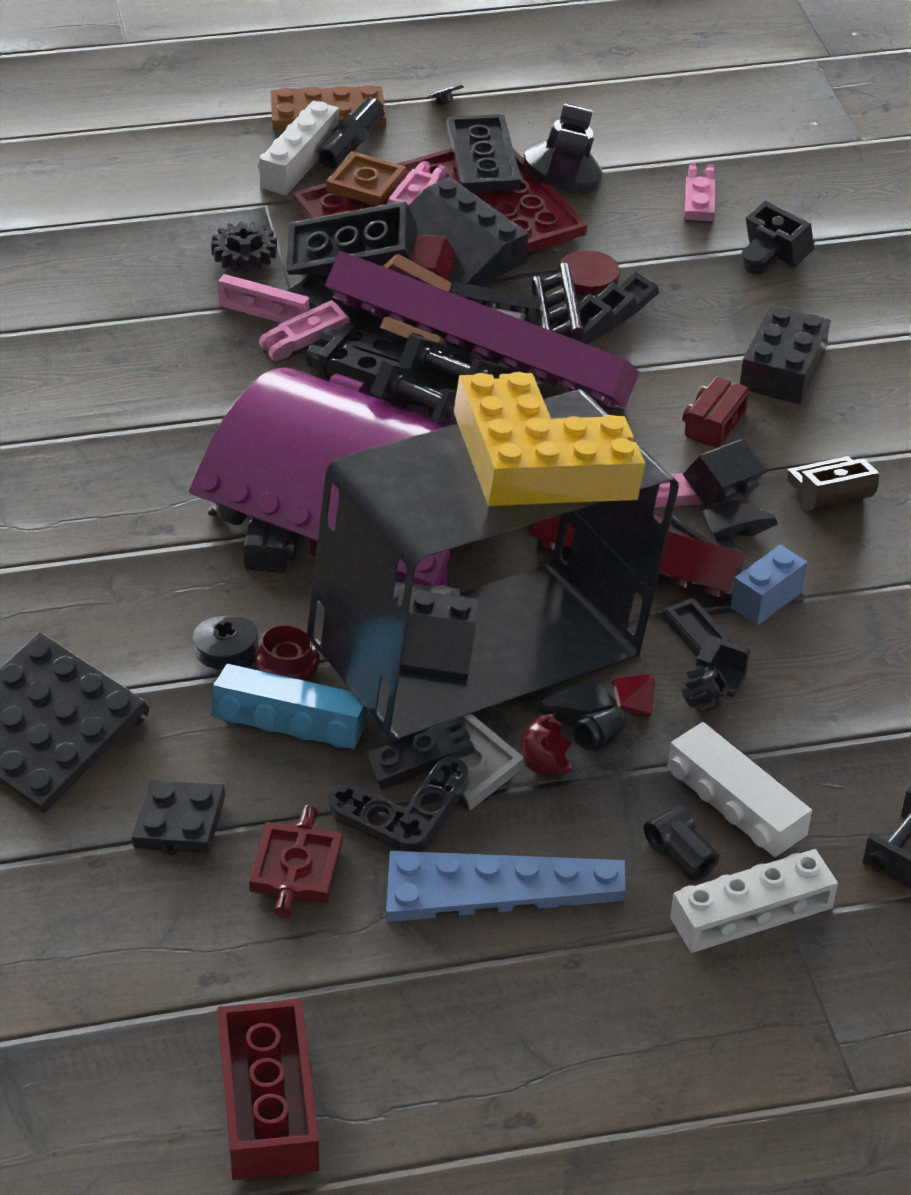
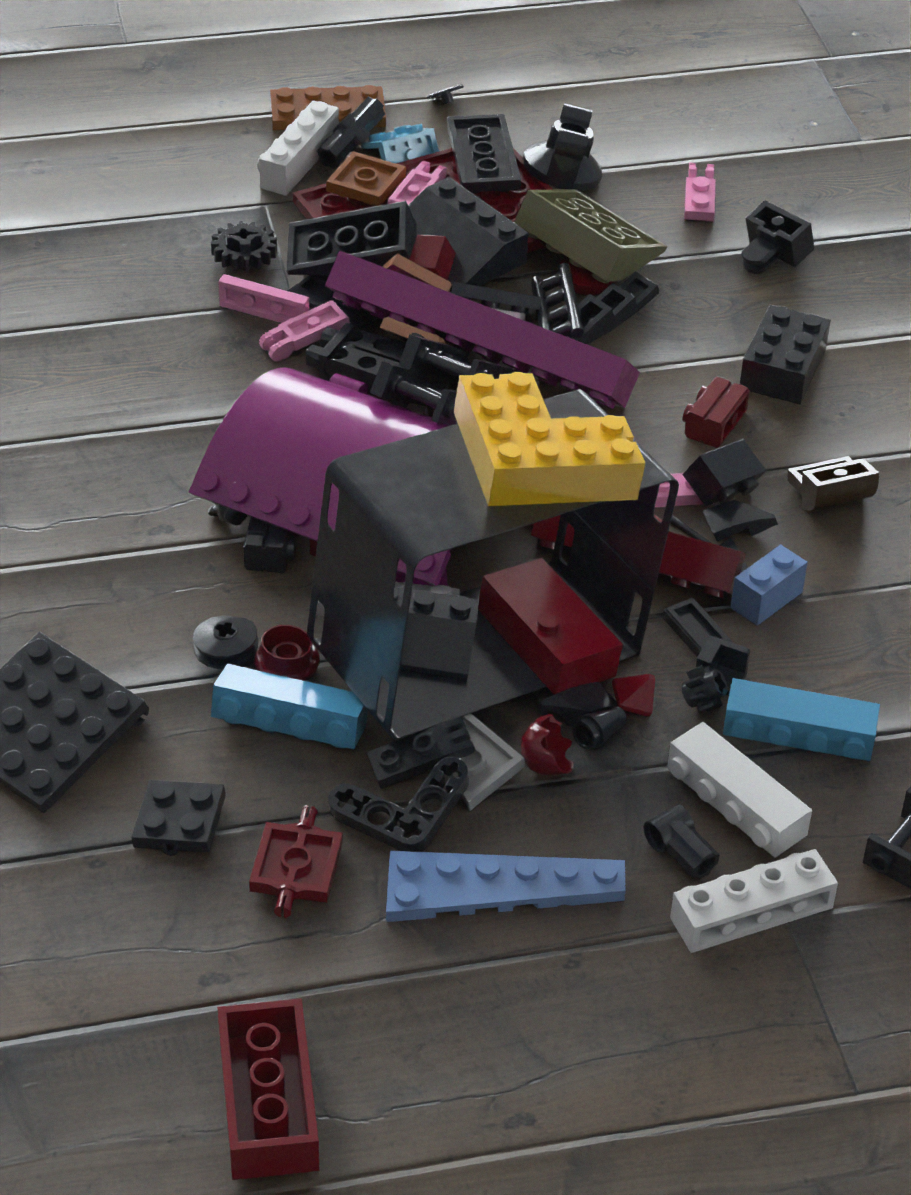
(403, 143): none -> medium azure bracket
(549, 626): none -> dark red brick
(587, 233): none -> olive slope
(801, 719): none -> dark azure brick

